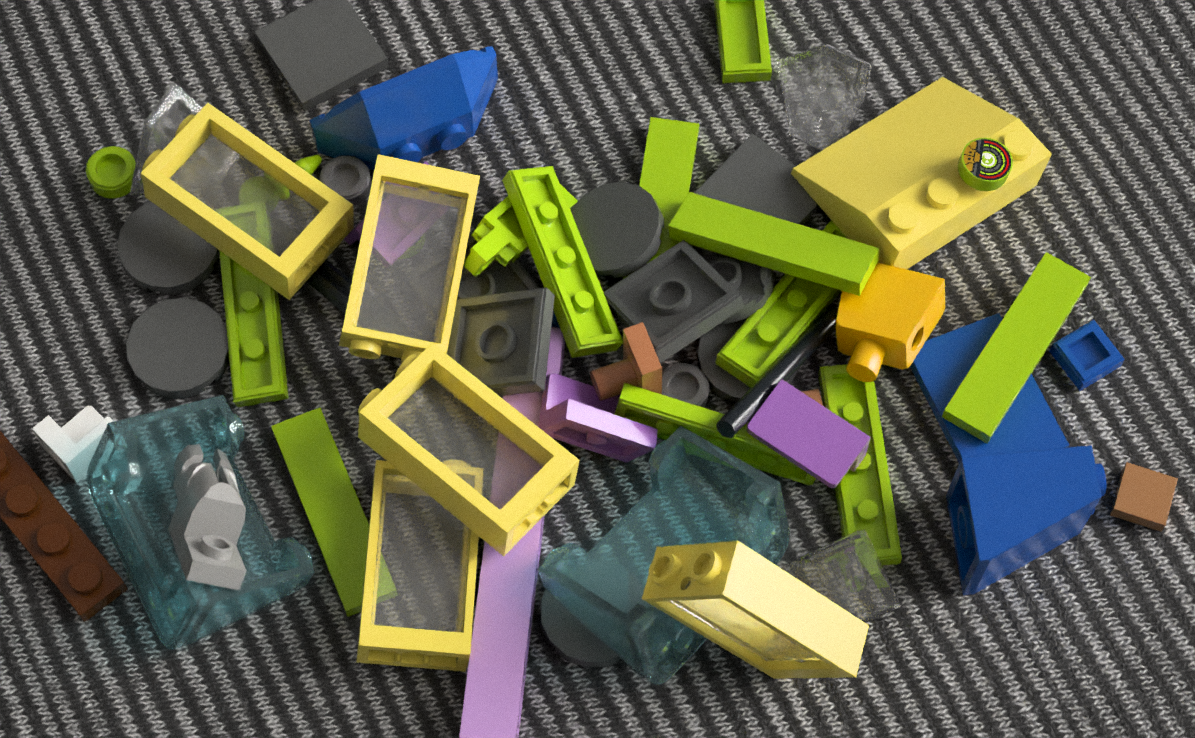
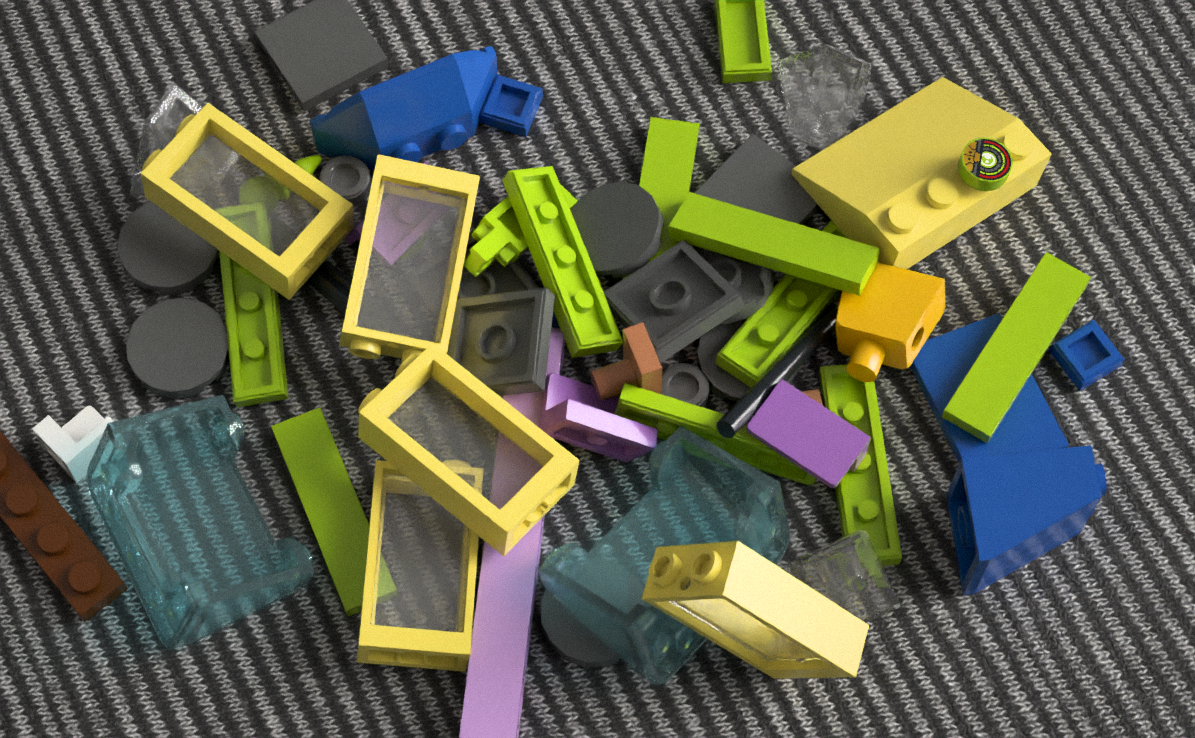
(111, 171): lime tile -> none
(207, 519): light grey plate -> none
(511, 105): none -> blue tile
(1144, 496): medium nougat tile -> none

